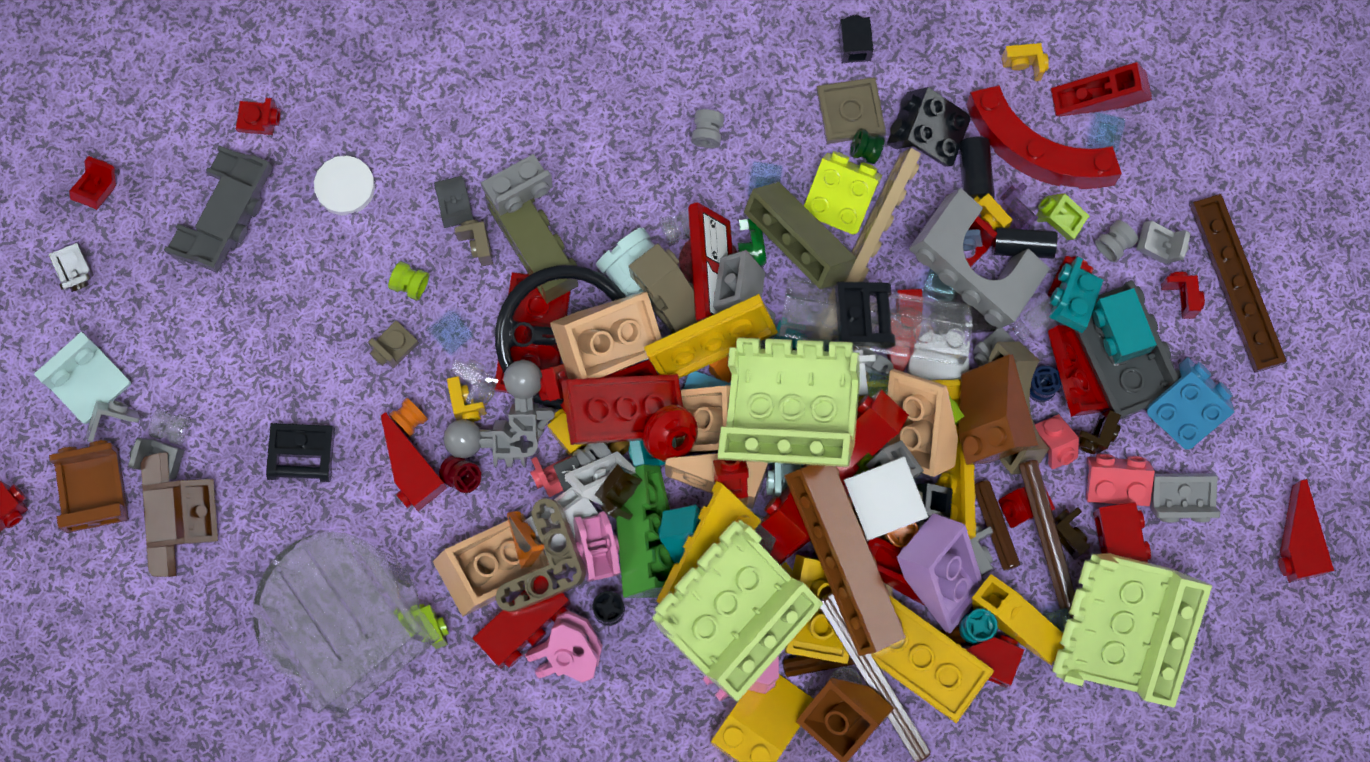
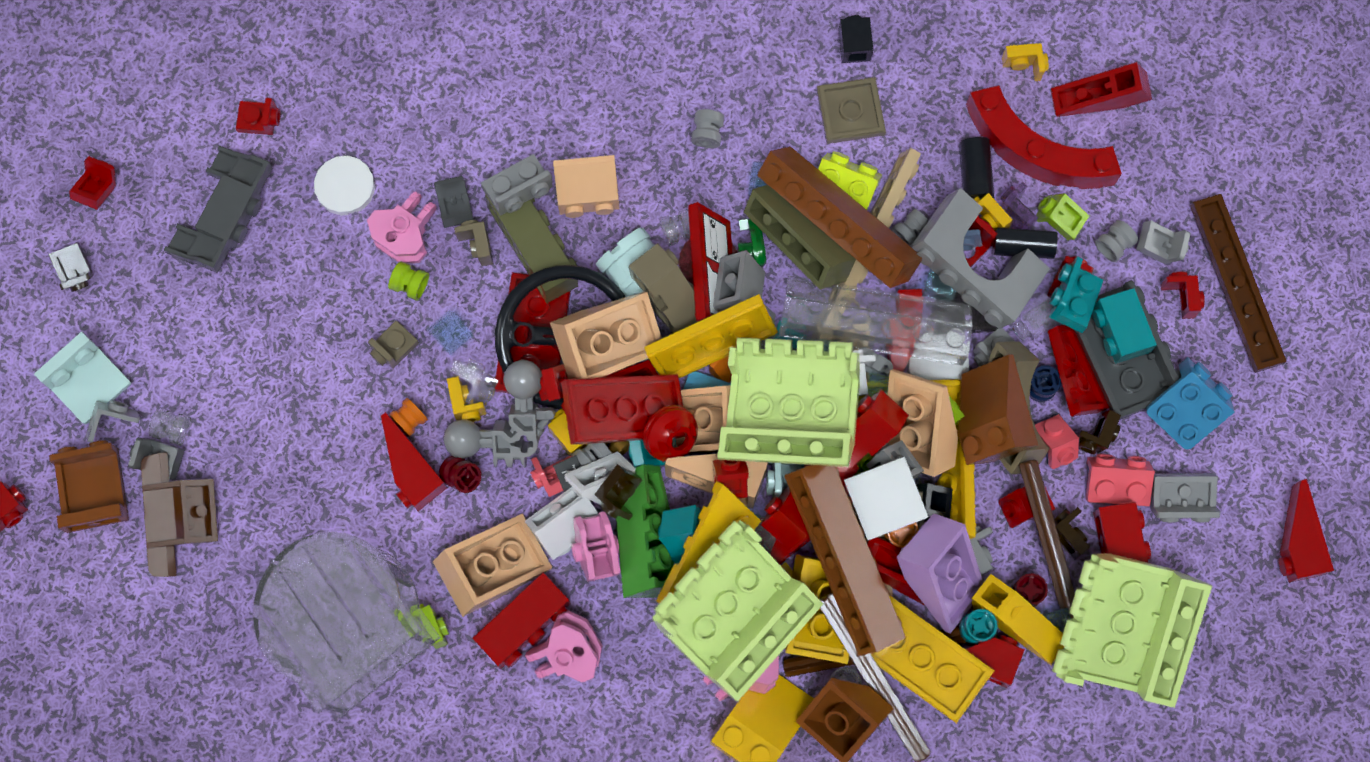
(300, 441): black plate -> none
(399, 231): none -> bright pink hinge
(523, 539): orange tile -> none
(557, 561): dark tan beam -> none
(586, 185): none -> light nougat slope
(606, 604): black wheel -> none
(840, 216): none -> dark orange brick
(855, 313): black plate -> none
(867, 146): dark green wheel -> none
(911, 227): none -> light grey wheel
(929, 125): black bracket -> none
(993, 518): reddish brown axle -> none
(1034, 588): none -> dark red wheel
(1106, 131): clear light blue slope -> none

